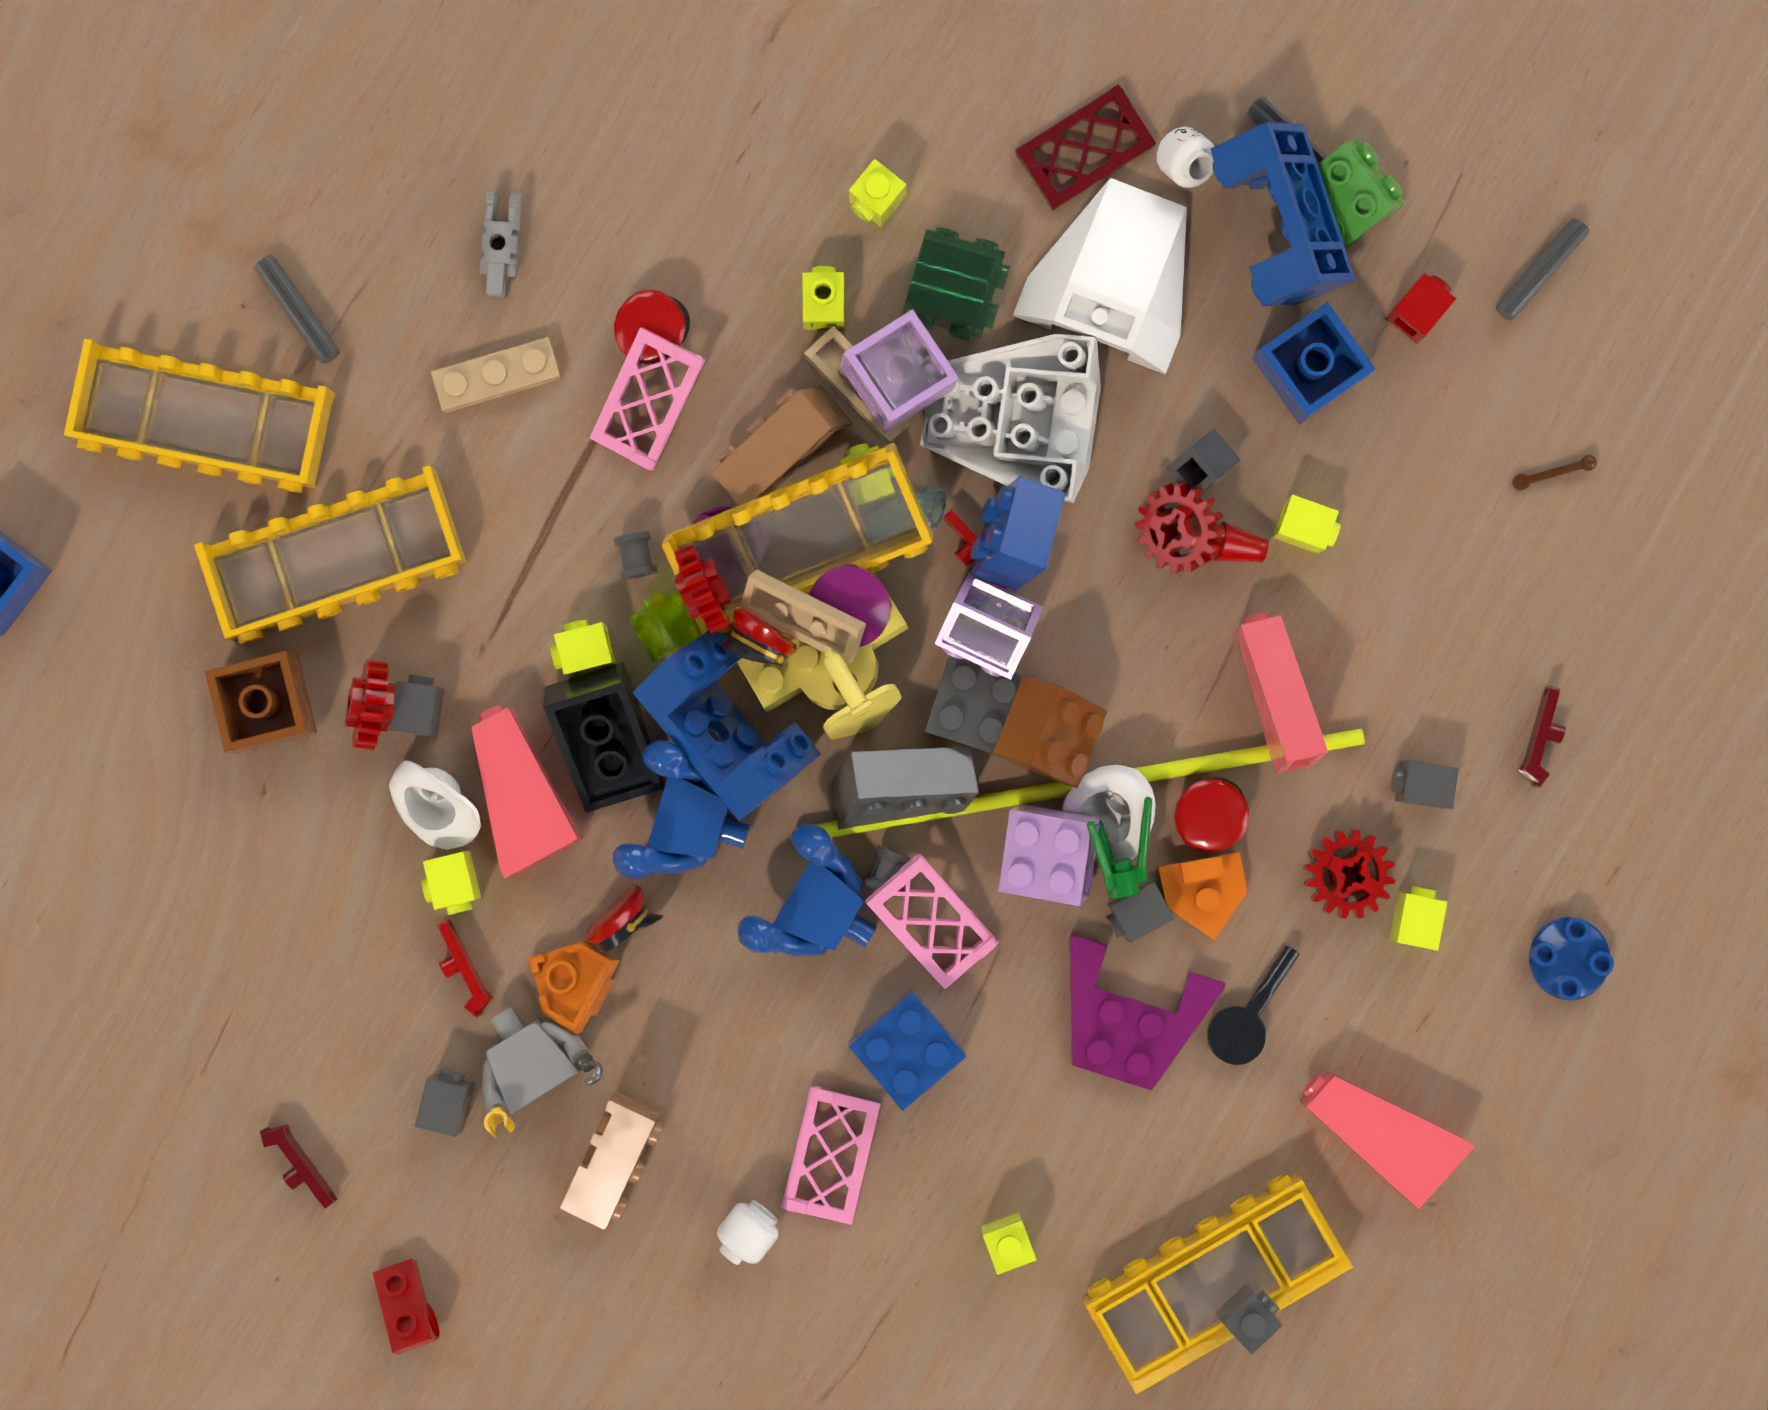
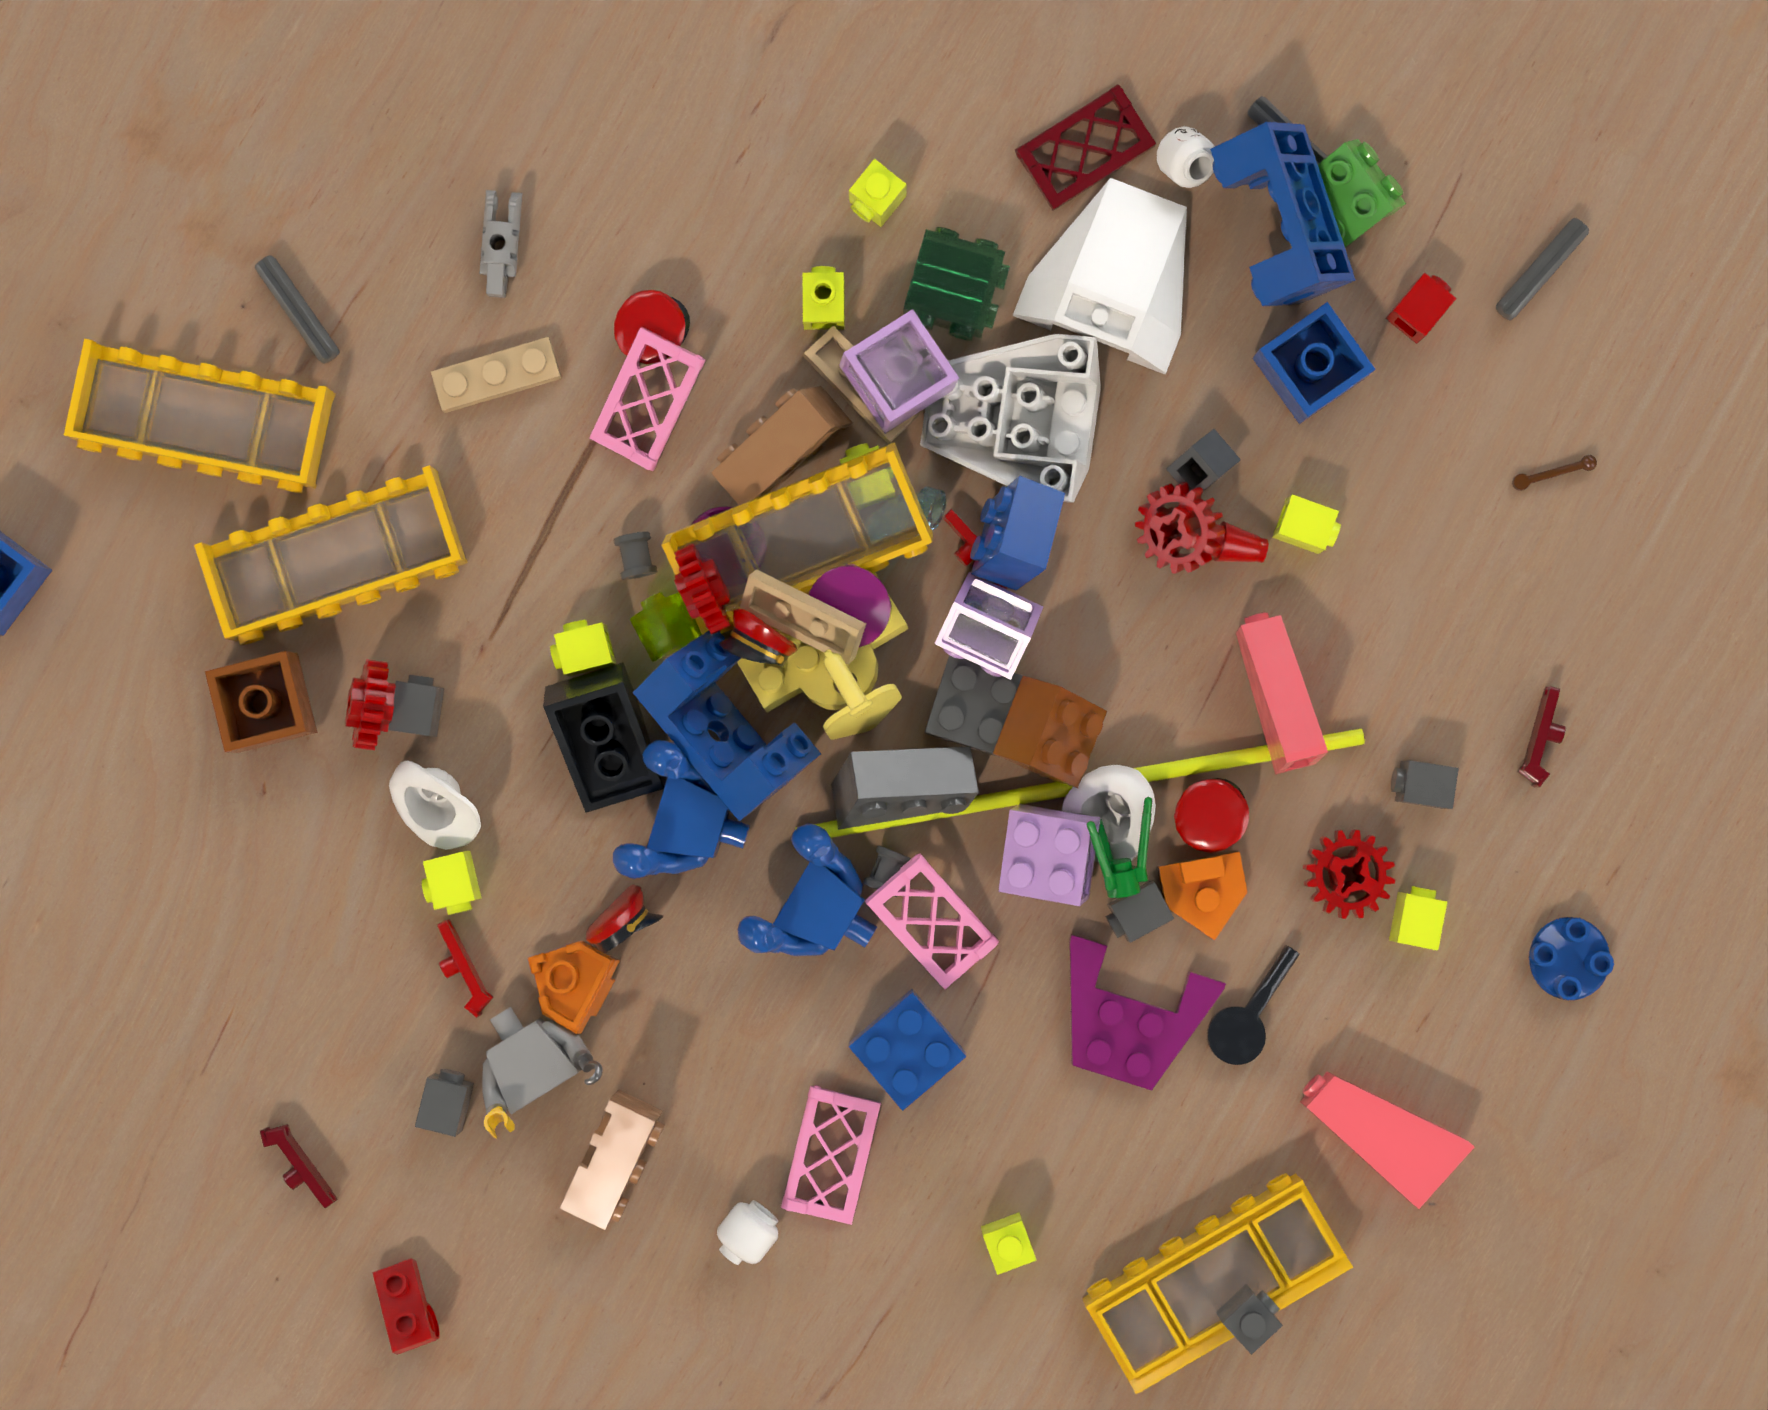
(520, 796): coral slope -> none

